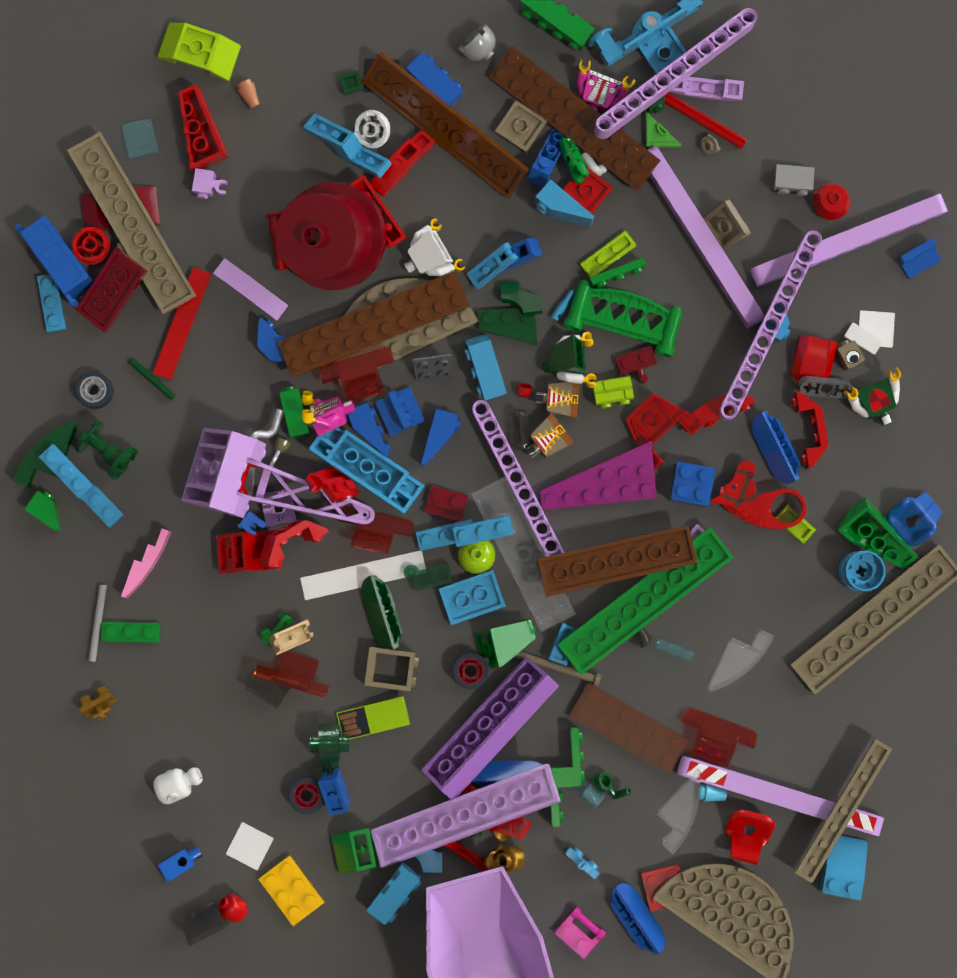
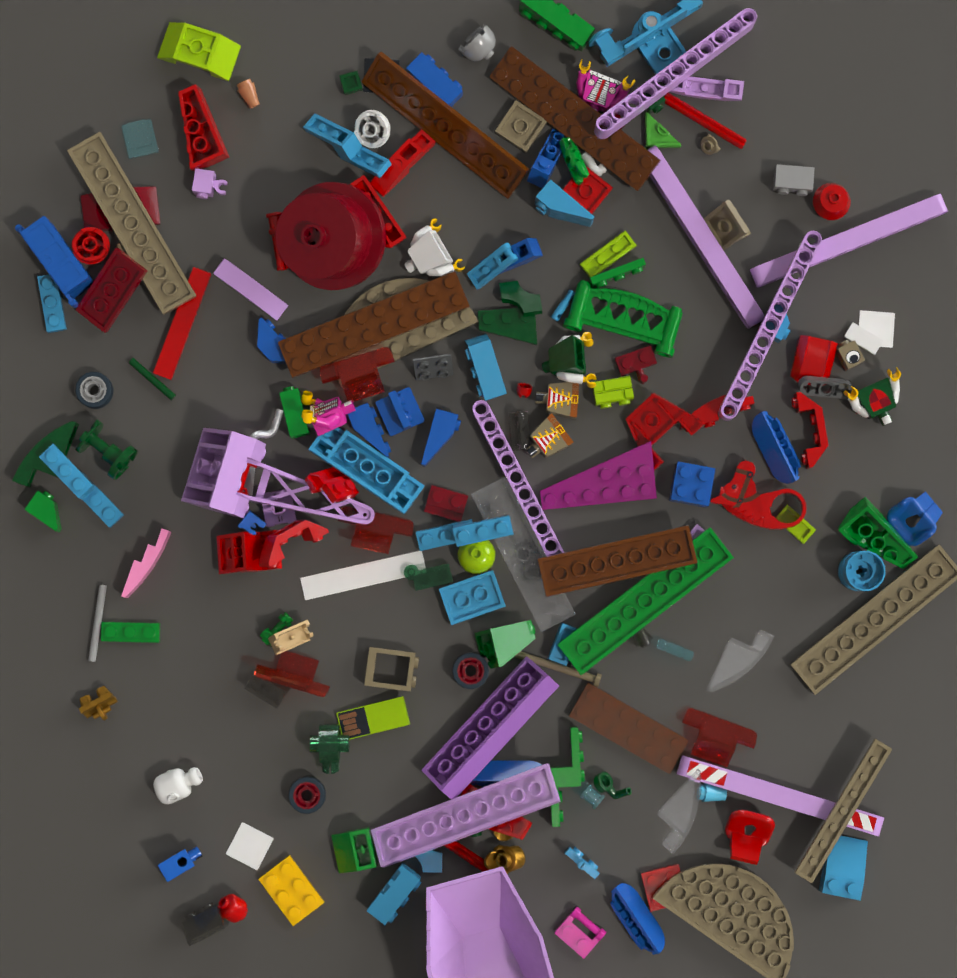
(281, 445): olive hinge -> none
(334, 792): blue hinge -> none
(381, 612): dark green brick -> none
(919, 258): blue panel -> none

